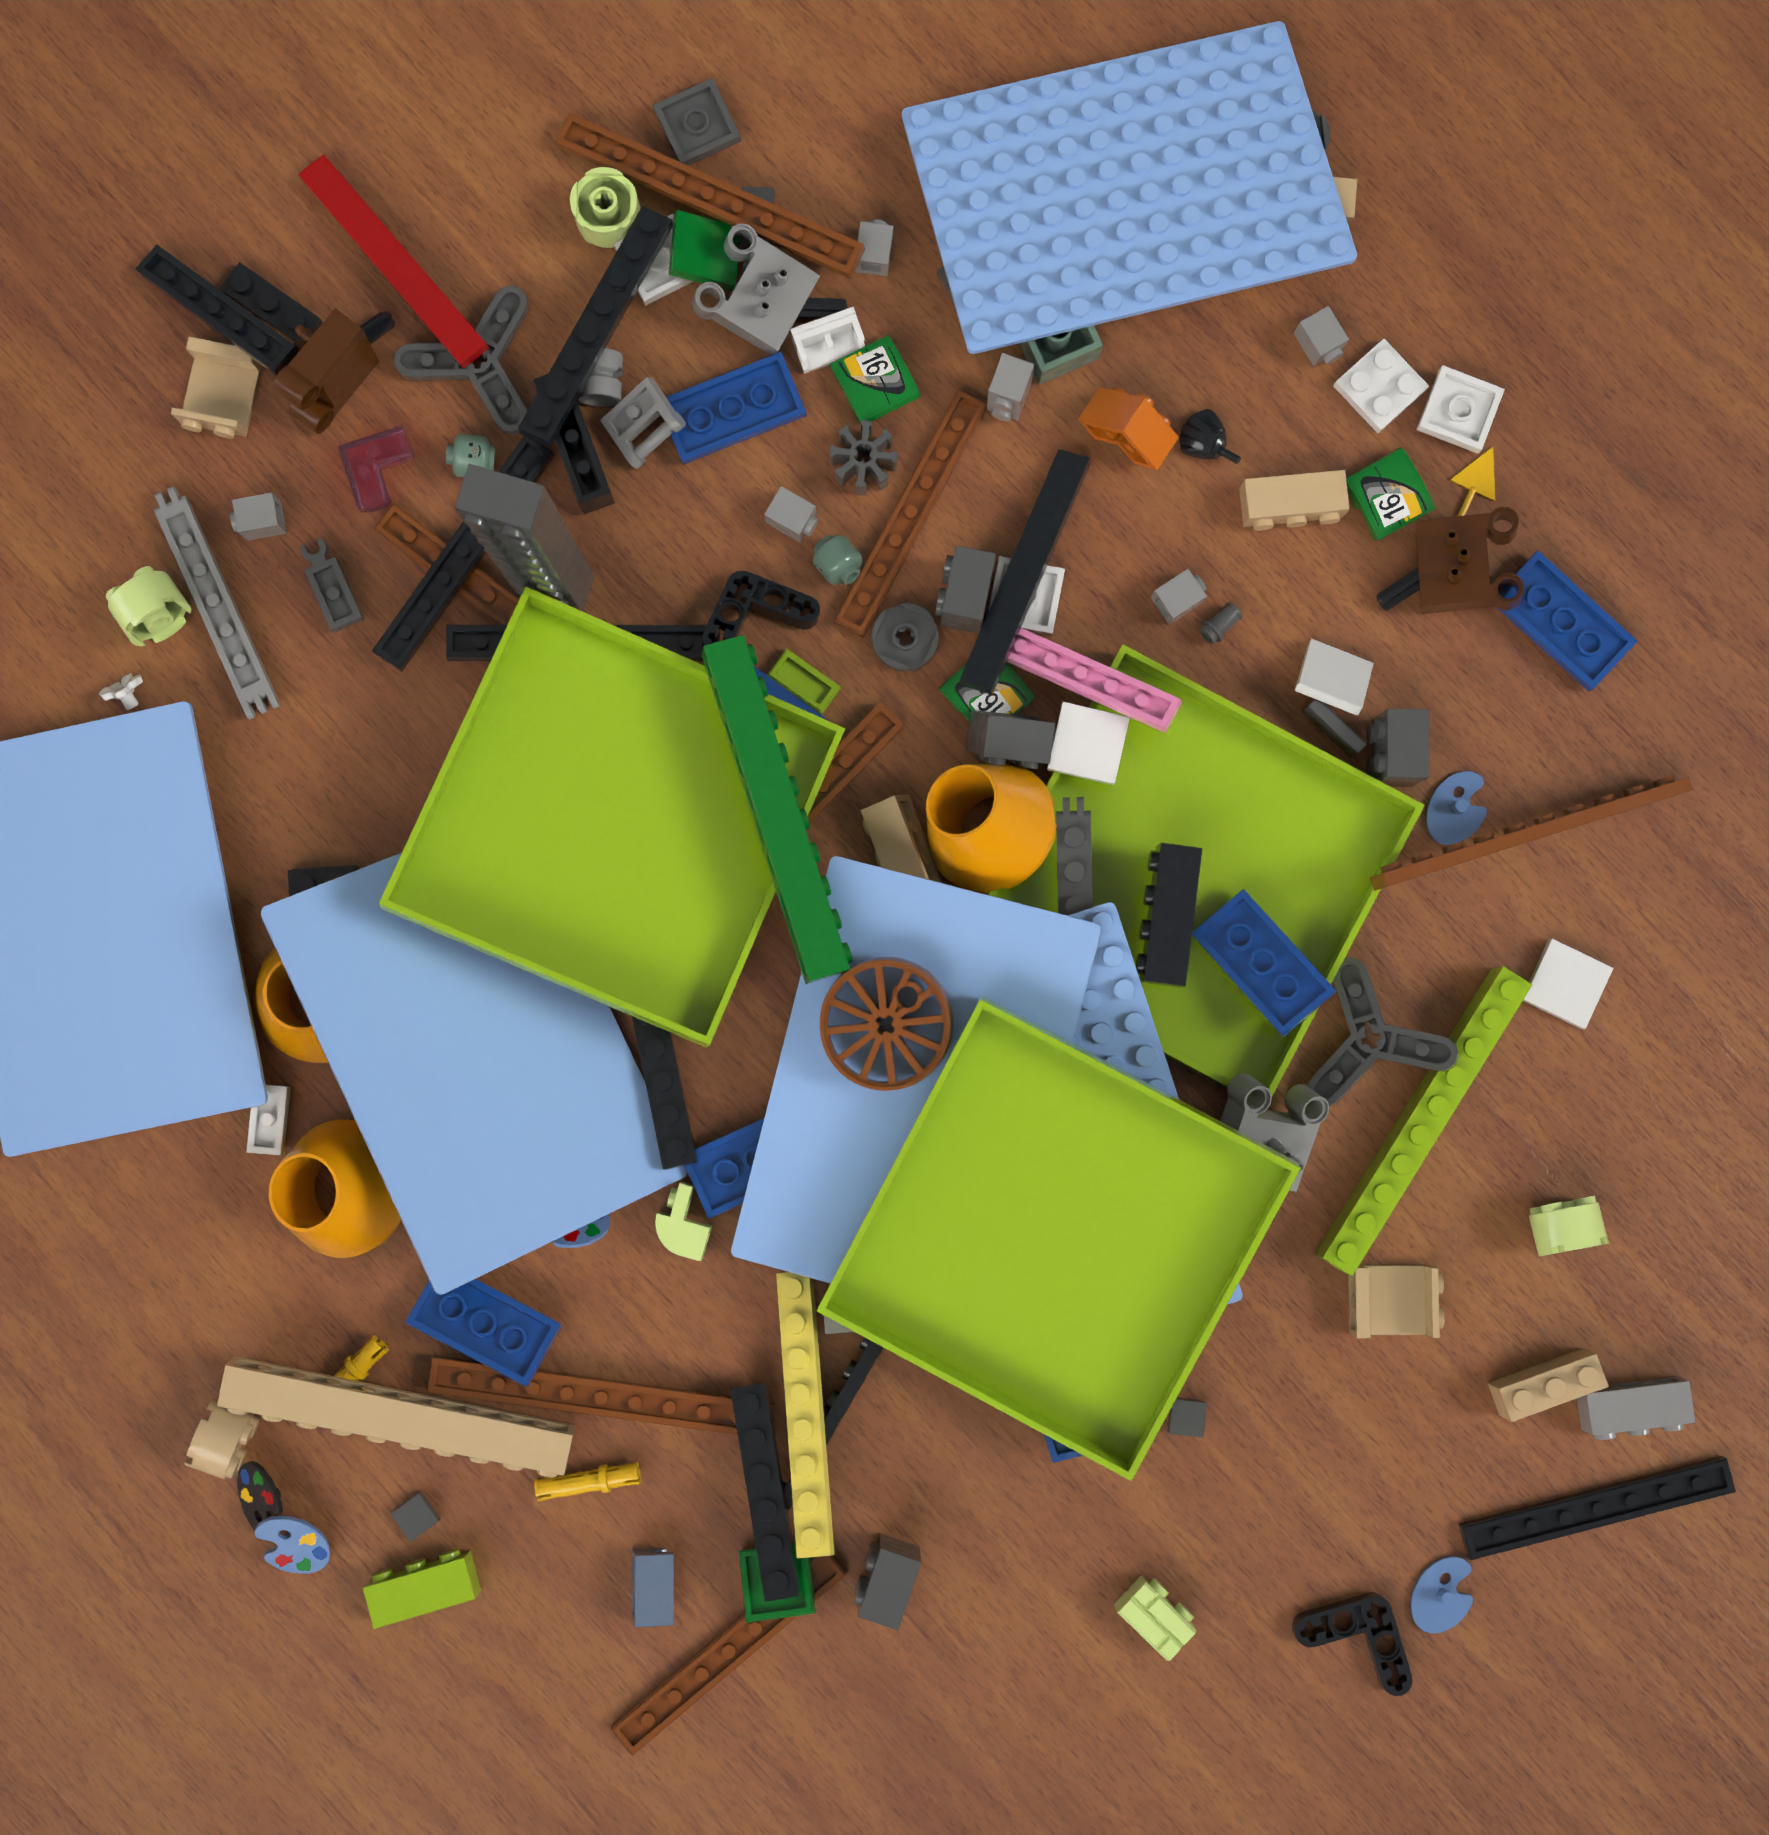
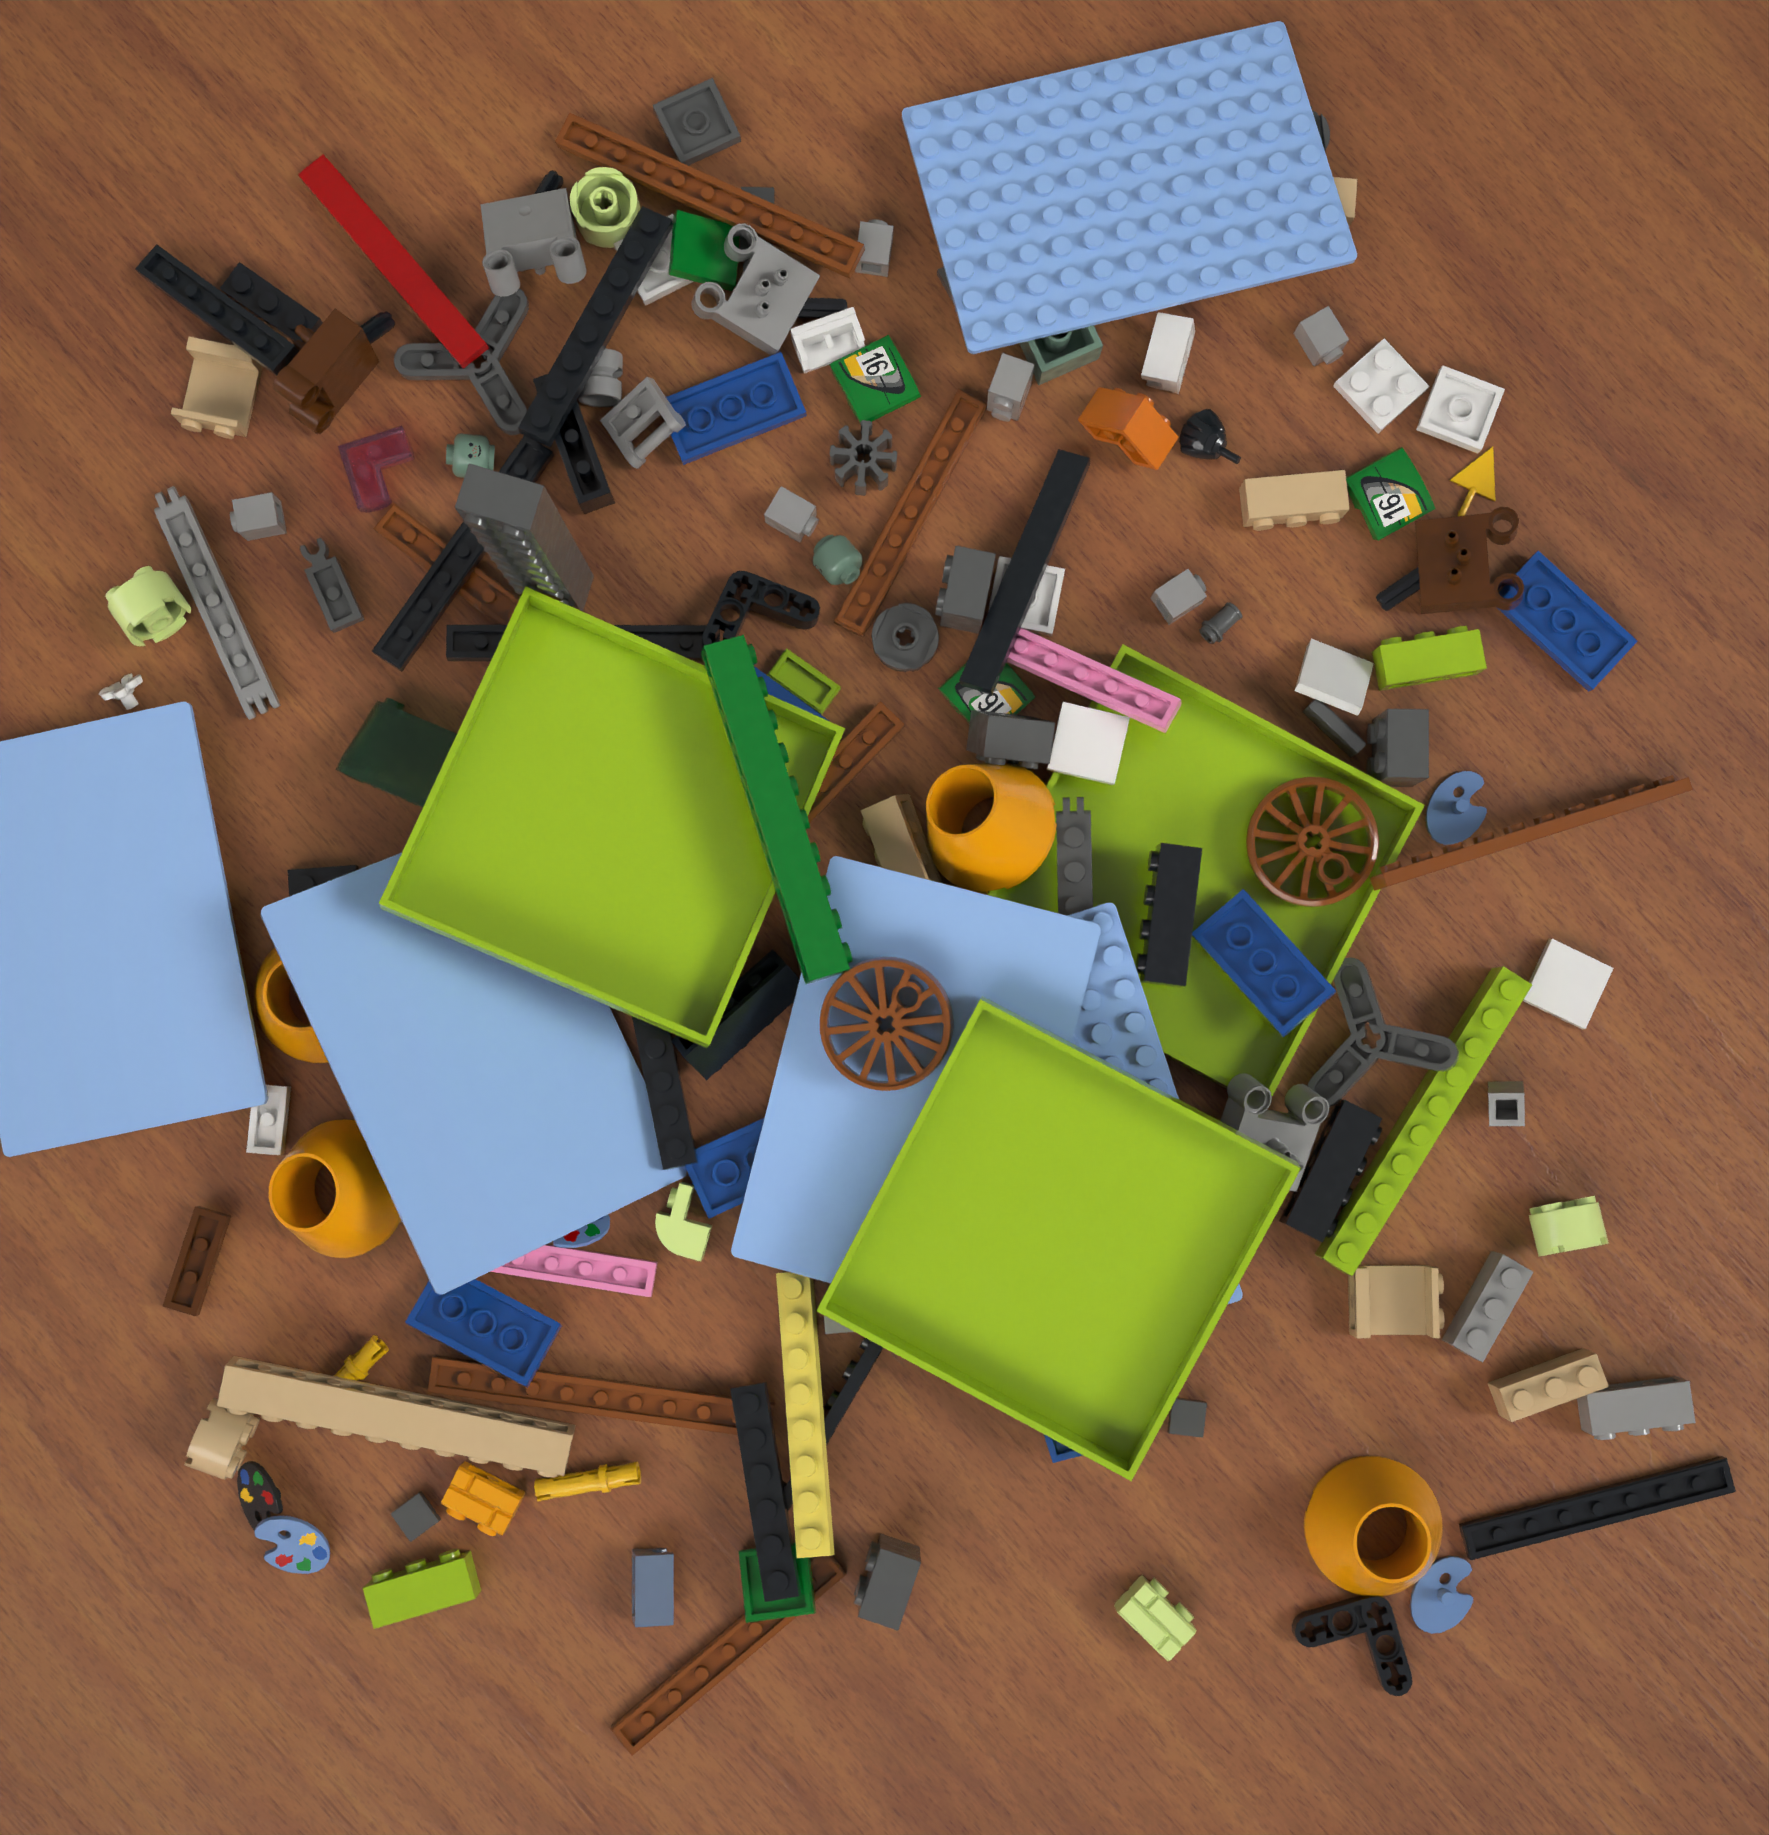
(196, 1261): none -> reddish brown plate
(397, 752): none -> clear green windscreen
(482, 1499): none -> light orange brick
(531, 235): none -> light grey piece
(585, 1269): none -> bright pink plate
(752, 1006): none -> black brick
(1168, 352): none -> white hinge
(1325, 844): none -> dark orange piece
(1331, 1170): none -> black brick
(1346, 1499): none -> light orange cone
(1429, 658): none -> lime brick
(1487, 1306): none -> light grey brick
(1506, 1103): none -> light grey brick

